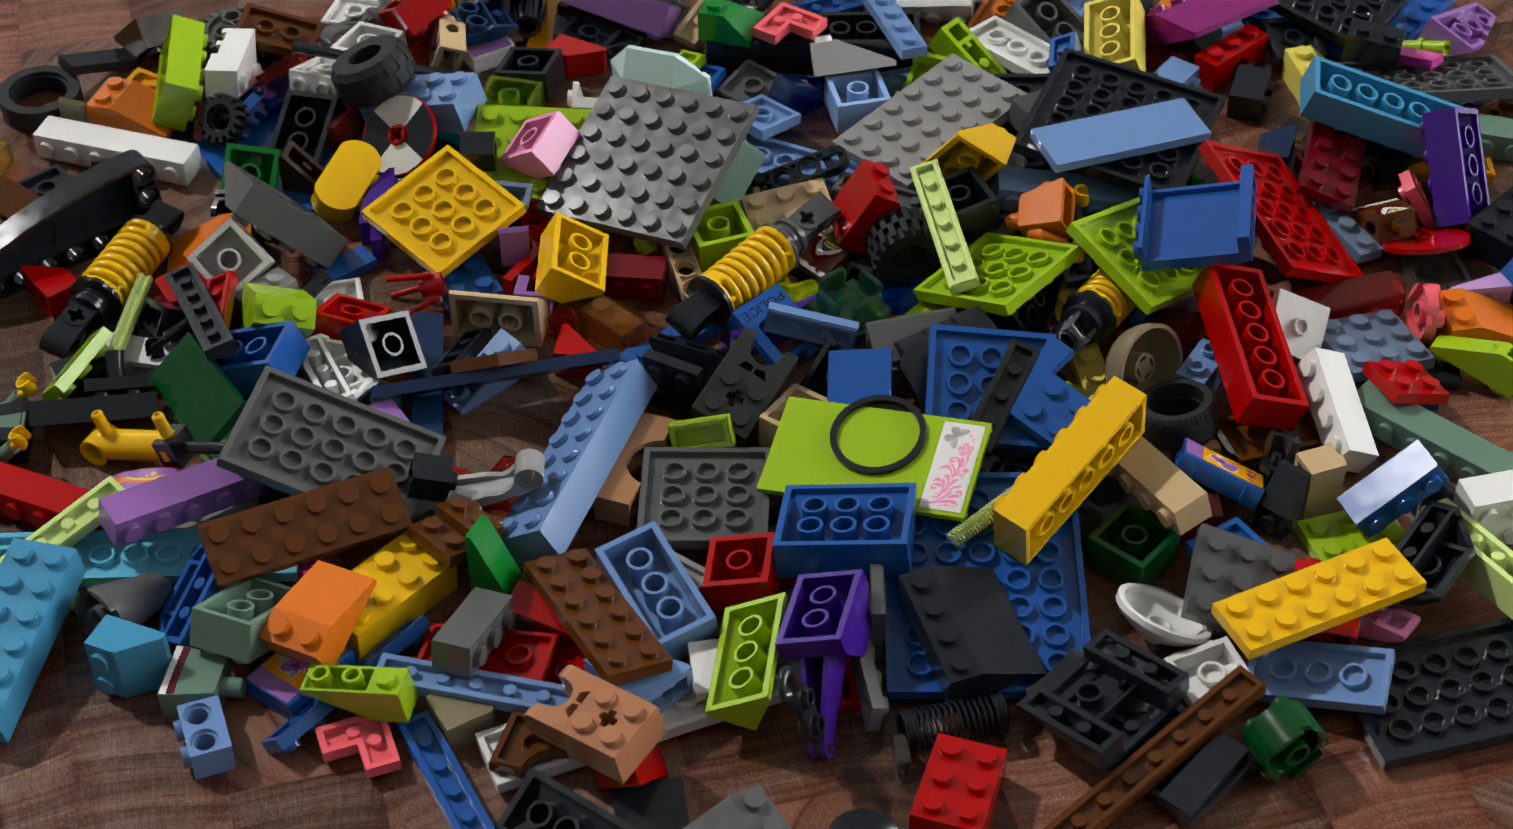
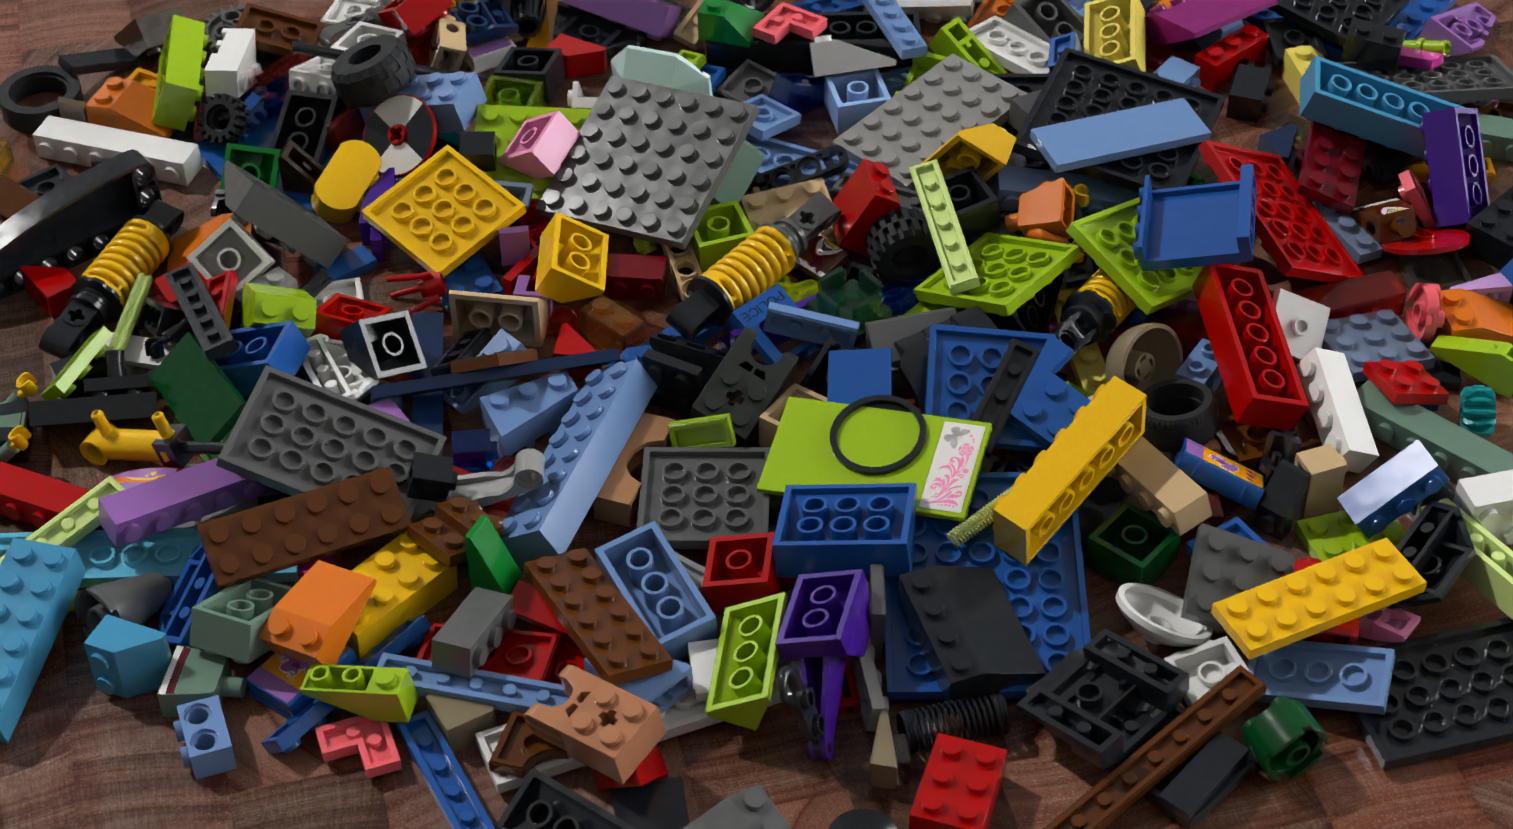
(474, 450): none -> clear blue brick
(527, 411): none -> medium blue wedge
(883, 759): none -> dark tan slope
(1478, 410): none -> teal gear

